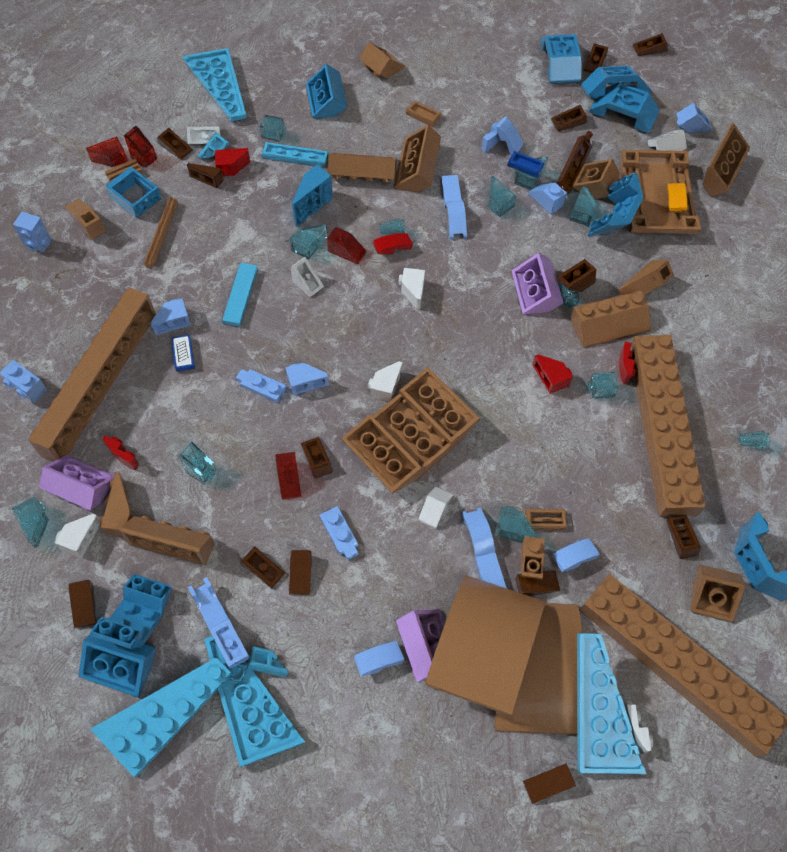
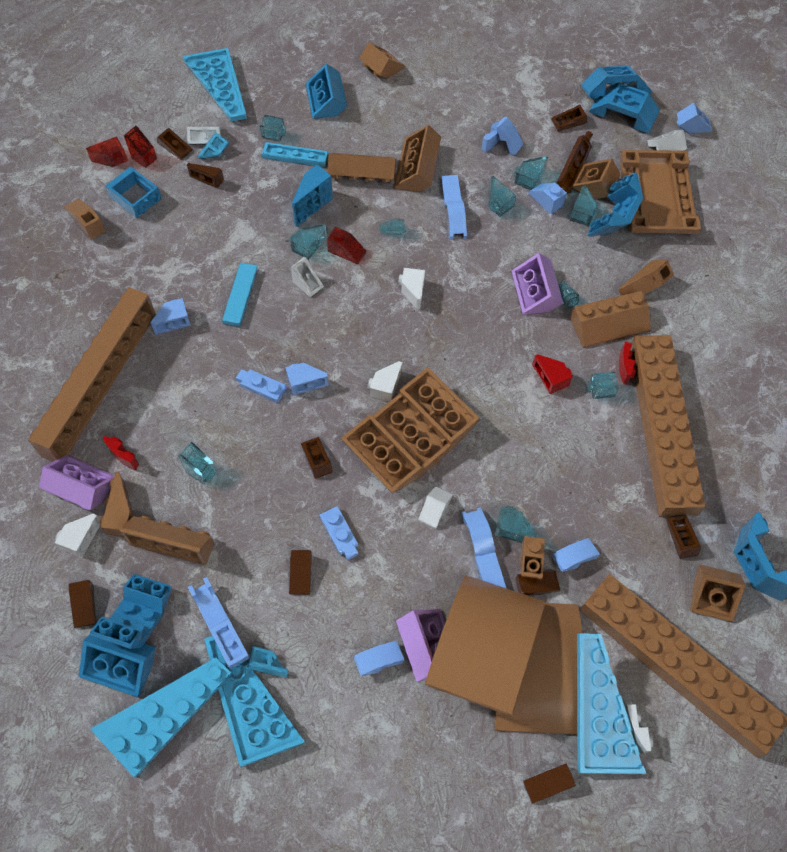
(23, 381): light blue brick -> none
(32, 232): light blue brick -> none
(32, 519): clear light blue slope -> none
(116, 171): medium nougat tile -> none
(160, 233): medium nougat axle -> none
(183, 353): tile -> none
(231, 160): red slope -> none
(262, 567): reddish brown slope -> none
(288, 475): clear red slope -> none
(388, 243): red slope -> none
(423, 113): medium nougat tile -> none
(526, 164): blue tile -> none
(562, 512): medium nougat tile -> none
(563, 58): dark azure slope -> none
(579, 276): reddish brown slope -> none
(596, 58): reddish brown slope -> none
(652, 45): reddish brown slope -> none
(677, 197): light orange slope -> none
(726, 162): medium nougat slope -> none
(755, 439): clear light blue cone -> none

